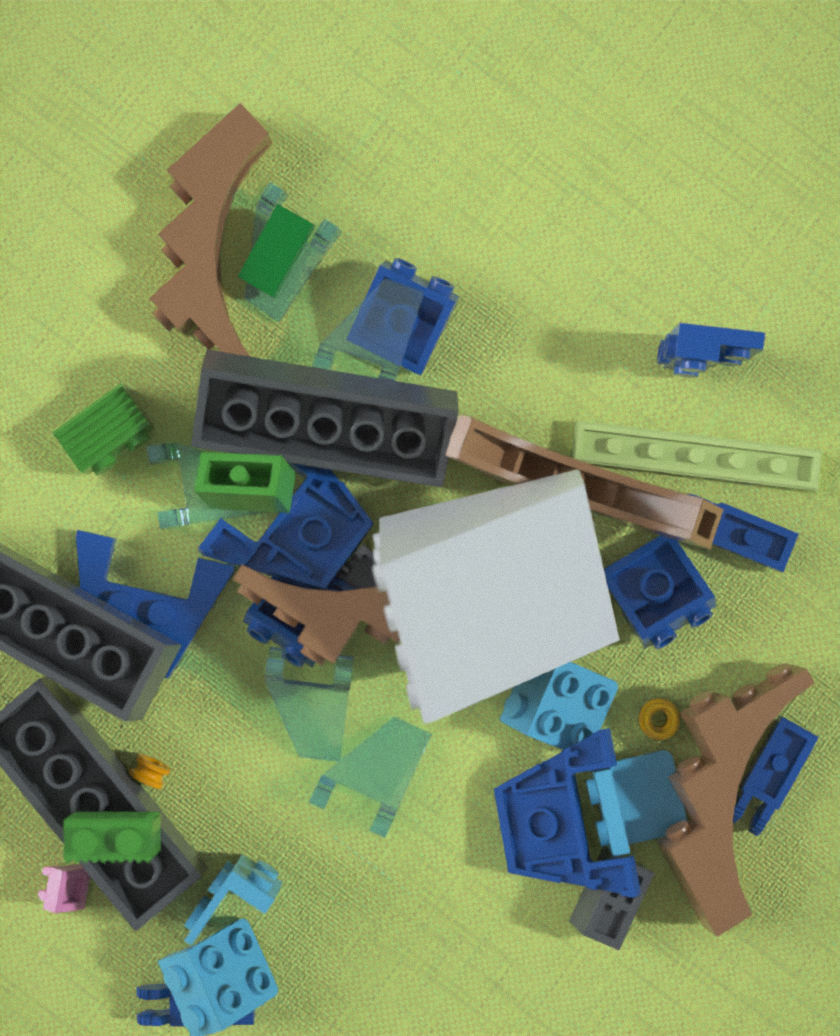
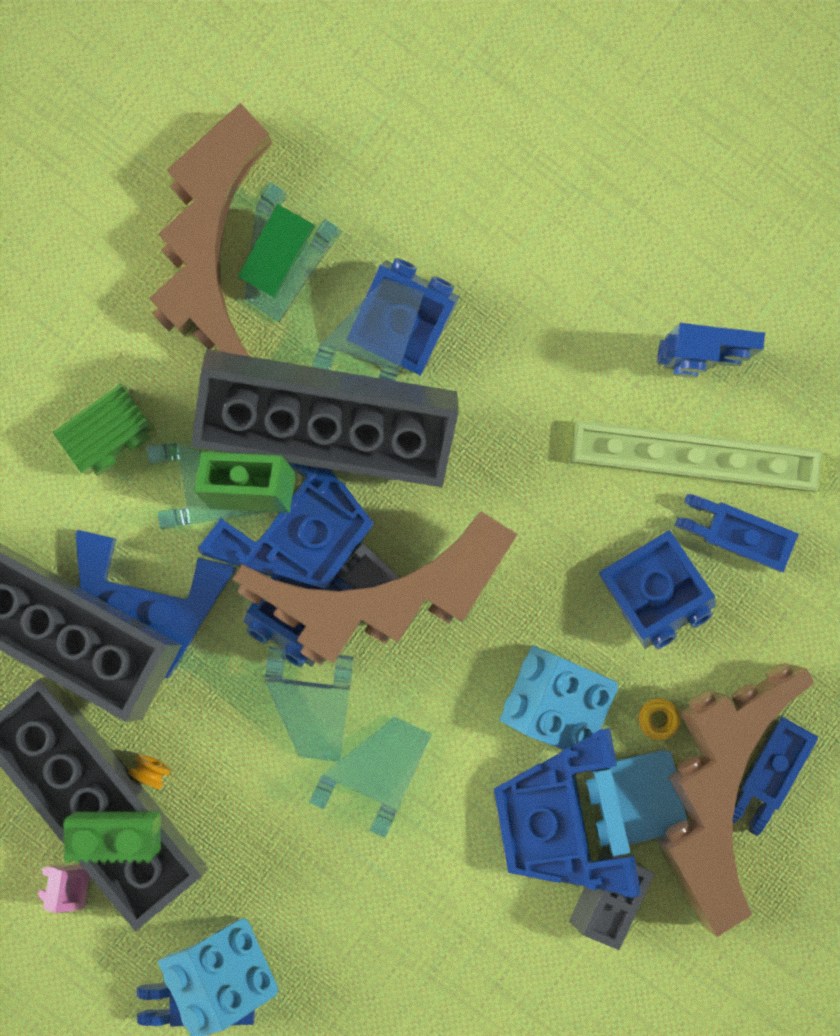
(251, 881): medium azure bracket -> none
(492, 590): white windscreen -> none
(608, 493): medium nougat arch -> none

